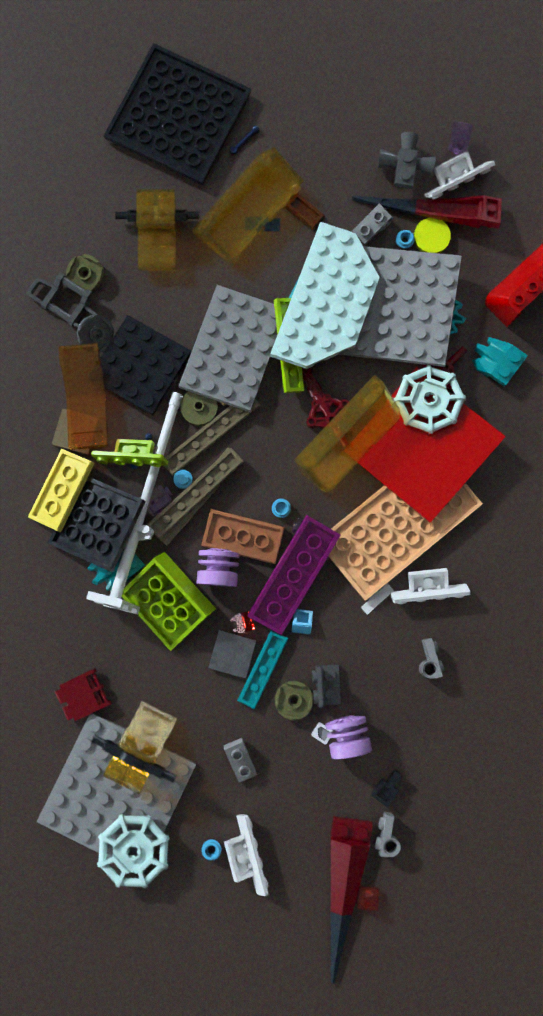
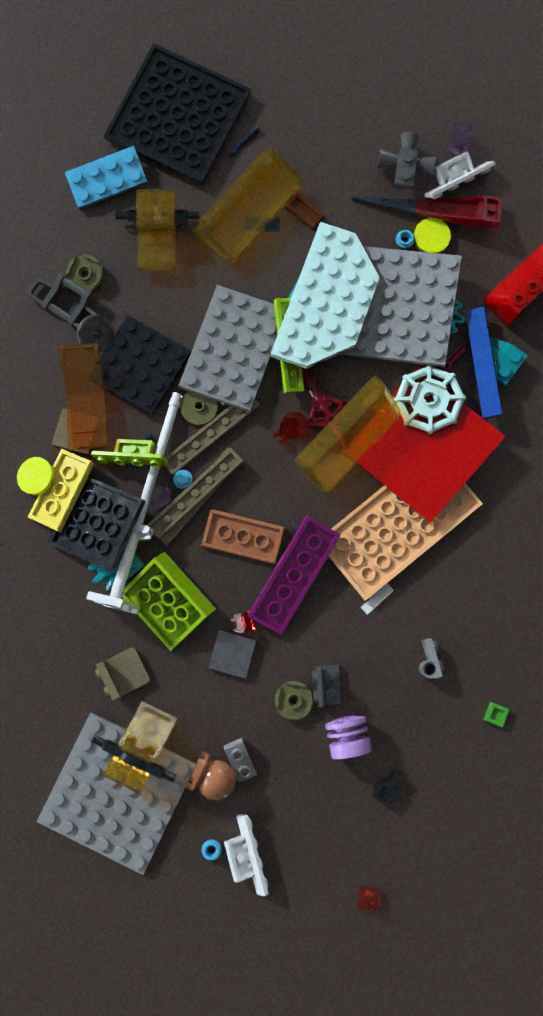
(35, 476): none -> neon yellow tile
(82, 696): dark red plate -> none
(106, 177): none -> medium azure plate
(122, 673): none -> dark tan bracket
(133, 863): light aqua plate -> none
(213, 778): none -> nougat tile
(217, 568): lavender wheel -> none
(262, 669): teal tile -> none
(281, 508): medium azure plate -> none
(293, 426): none -> clear red piece
(302, 621): medium azure slope -> none
(320, 733): sticker -> none
(349, 853): dark red plate -> none
(374, 222): light grey plate -> none
(386, 826): light grey plate -> none
(429, 585): white bracket -> none
(484, 363): none -> blue tile
(496, 714): none -> bright green tile

